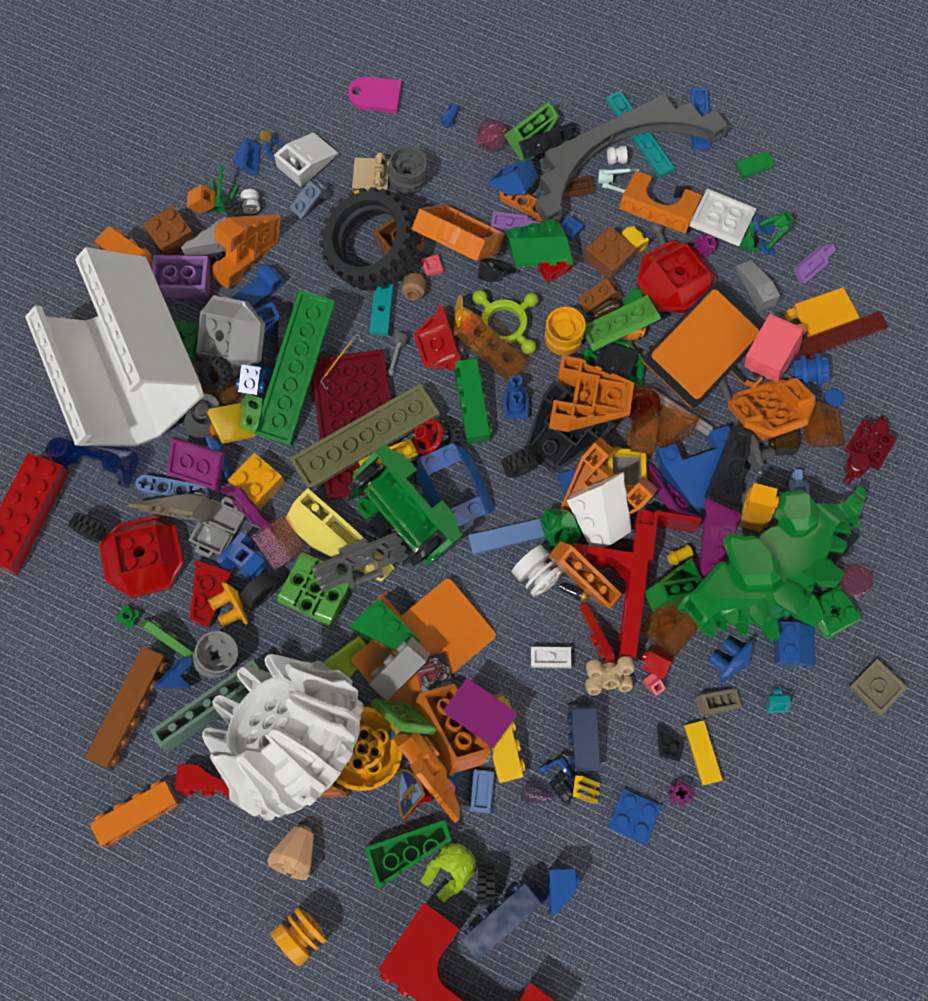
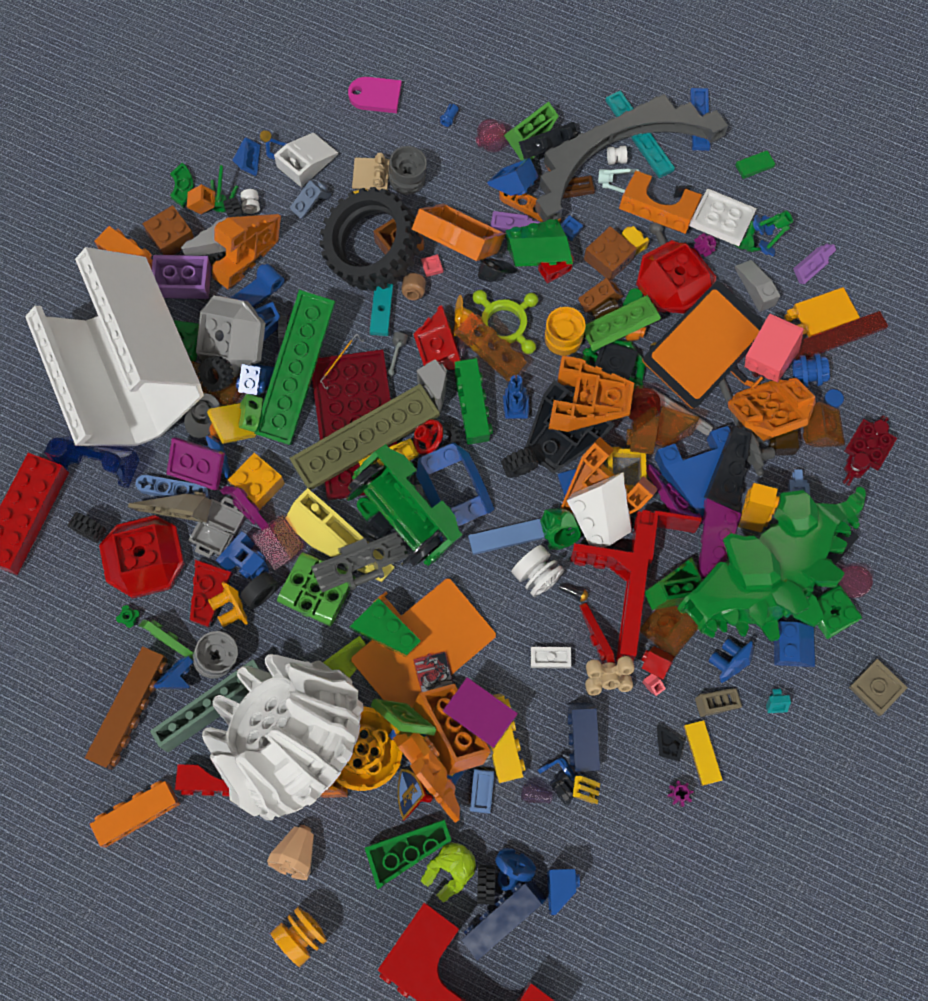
(183, 184): none -> green tile
(398, 668): light grey brick -> none
(433, 380): none -> light grey slope
(515, 866): none -> blue tile
(584, 575): orange brick -> none
(634, 817): blue plate -> none
(679, 555): yellow pin -> none

